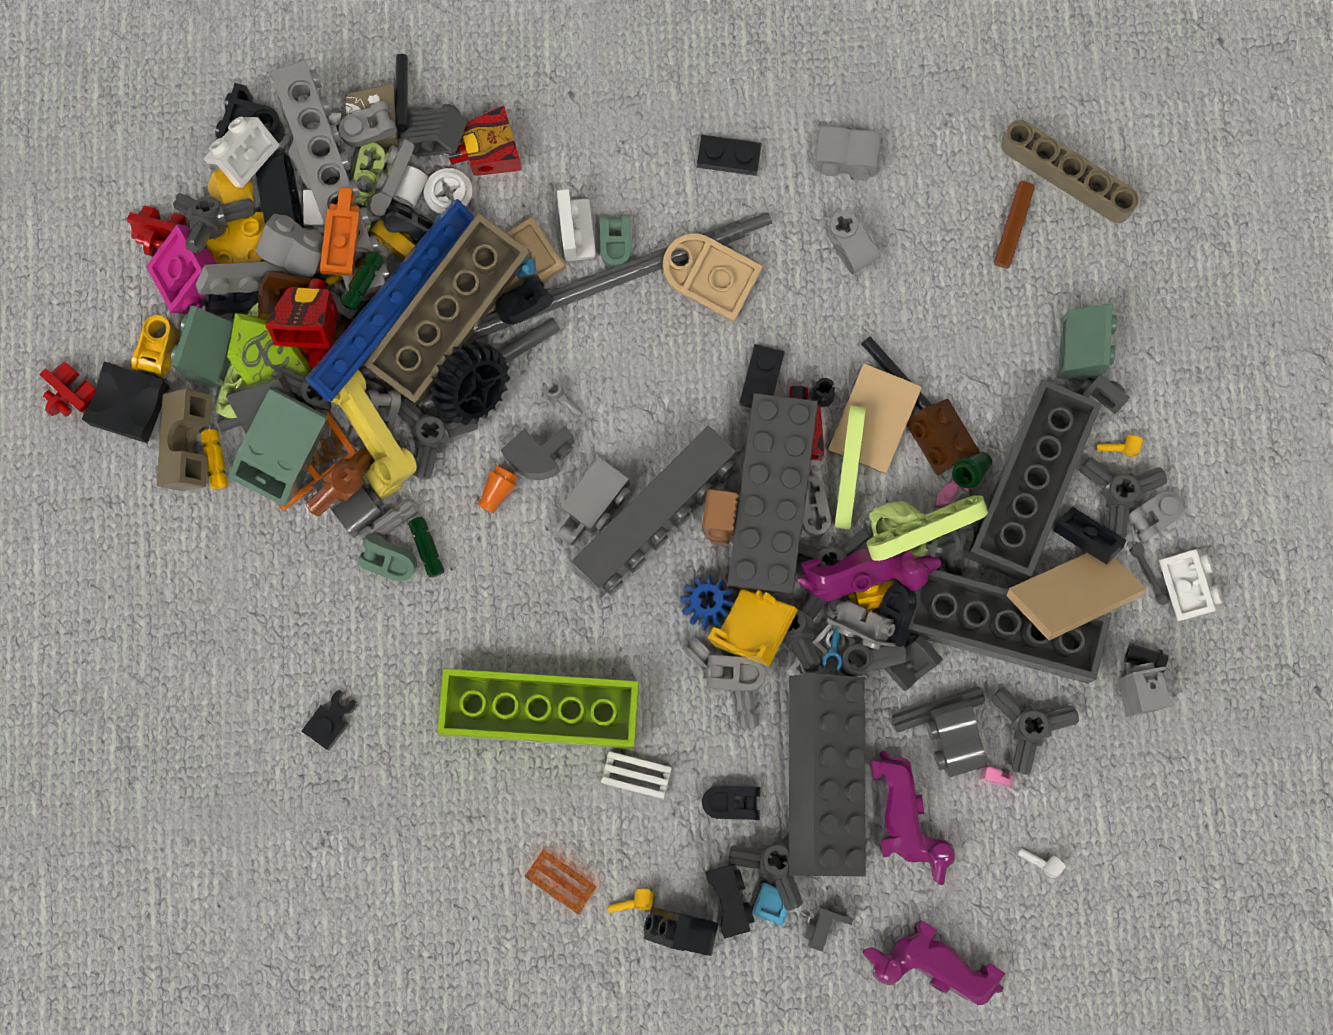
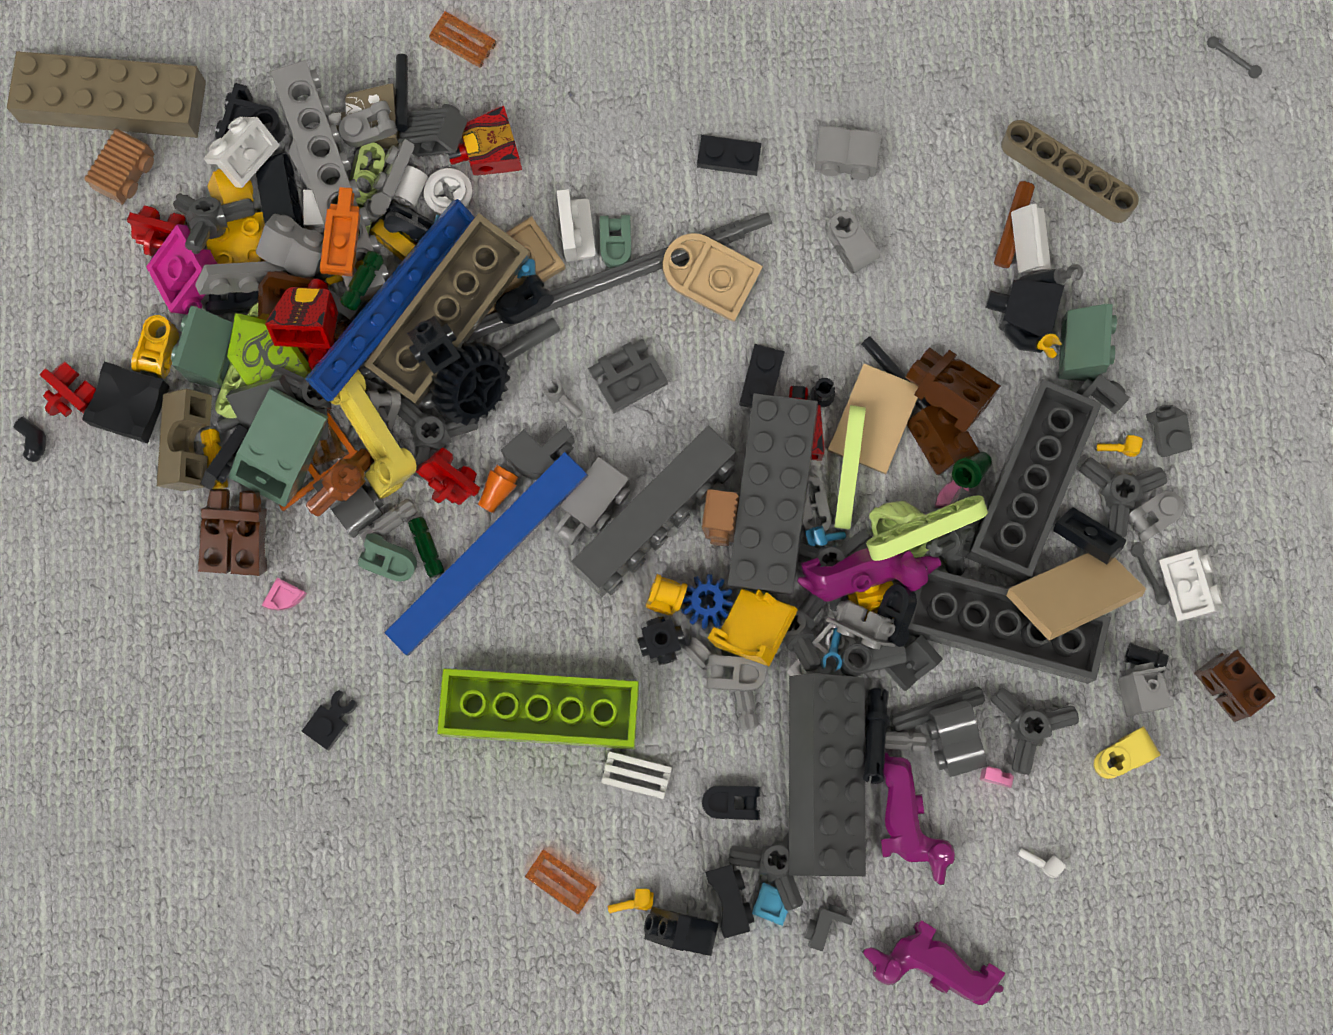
(34, 439): none -> black arm
(106, 94): none -> dark tan brick
(120, 167): none -> medium nougat brick
(219, 467): none -> black plate
(233, 535): none -> reddish brown hips
(283, 596): none -> bright pink tile
(433, 344): none -> black brick
(446, 480): none -> red hips
(483, 52): none -> clear orange tile
(486, 554): none -> blue tile
(632, 383): none -> dark grey plate
(662, 653): none -> black brick
(666, 595): none -> yellow piece
(817, 536): none -> dark azure hand
(876, 723): none -> black pin
(903, 741): none -> light grey axle
(952, 386): none -> reddish brown hips
(1031, 239): none -> white panel
(1032, 308): none -> black torso
(1129, 753): none -> light yellow piece
(1170, 430): none -> dark grey bracket
(1238, 682): none -> reddish brown hips
(1253, 71): none -> dark grey hinge

